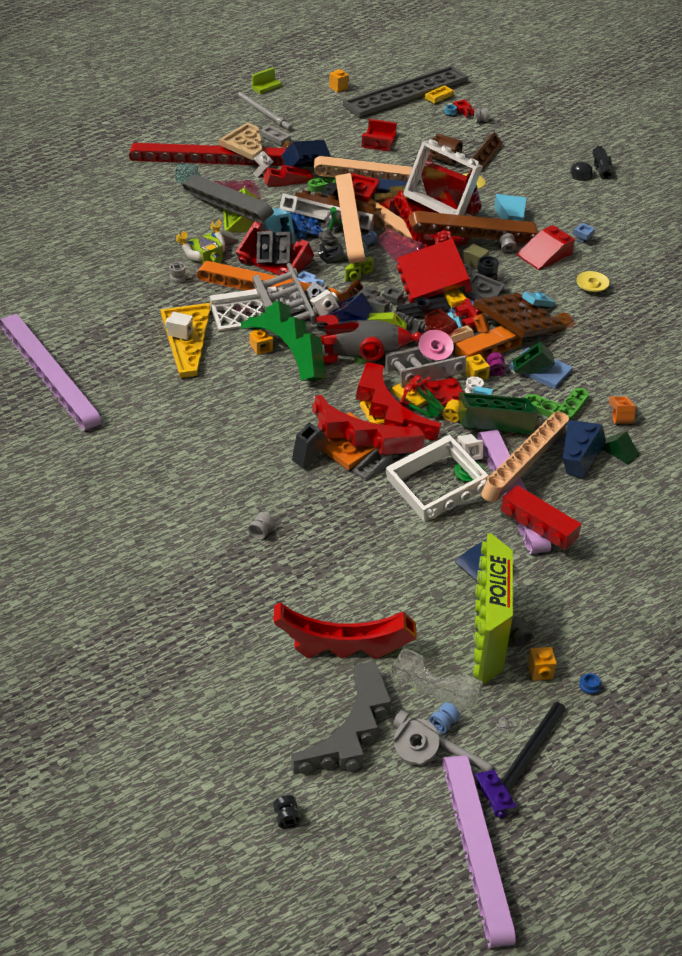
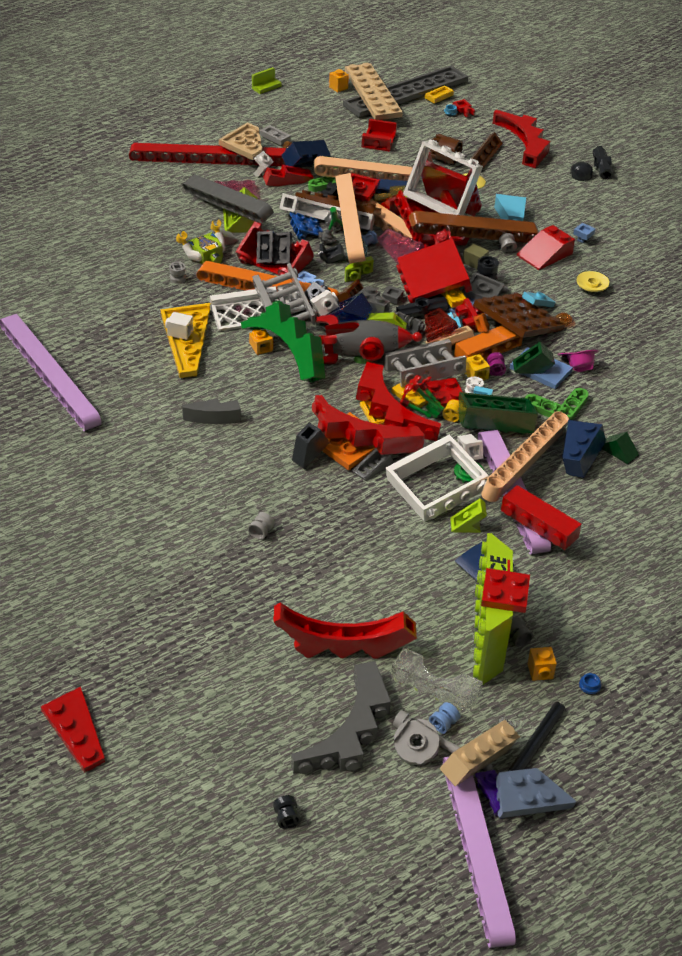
(75, 727): none -> red wing
(185, 171): clear light blue brick -> none
(212, 412): none -> dark grey slope
(280, 121): light grey bar -> none
(280, 222): medium azure slope -> none
(373, 91): none -> tan plate
(436, 339): bright pink dish -> none
(469, 518): none -> lime slope
(479, 752): none -> tan brick
(481, 115): light grey wheel -> none
(505, 590): none -> red plate
(528, 133): none -> red arch
(529, 793): none -> sand blue wing
(581, 360): none -> dark pink piece
(622, 409): orange plate -> none

